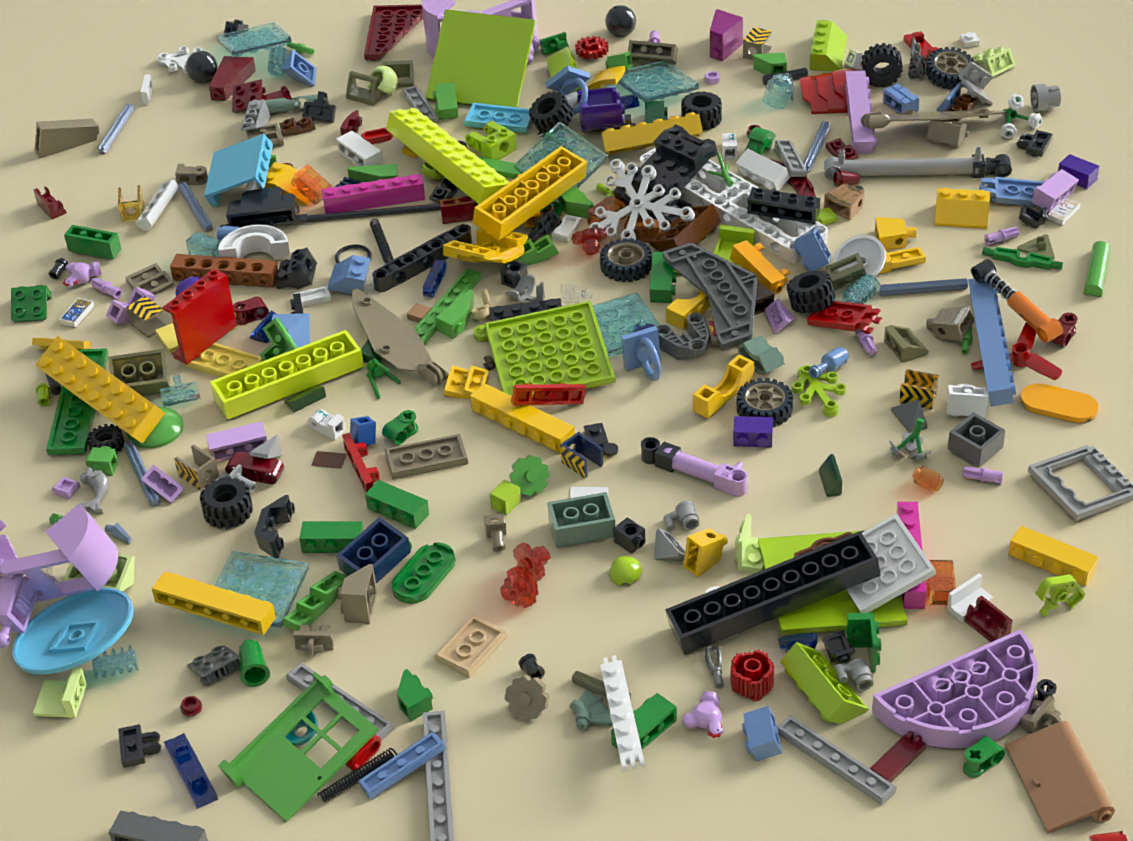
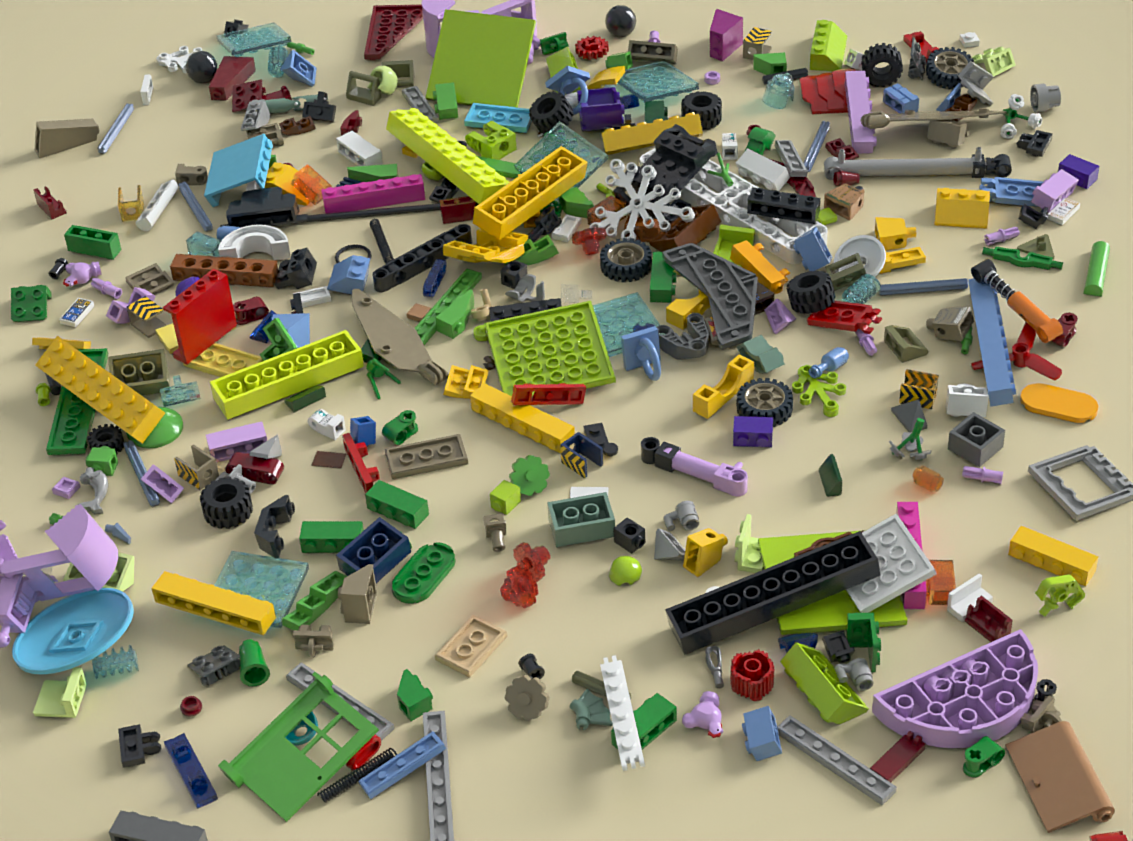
(377, 136): red tile -> none

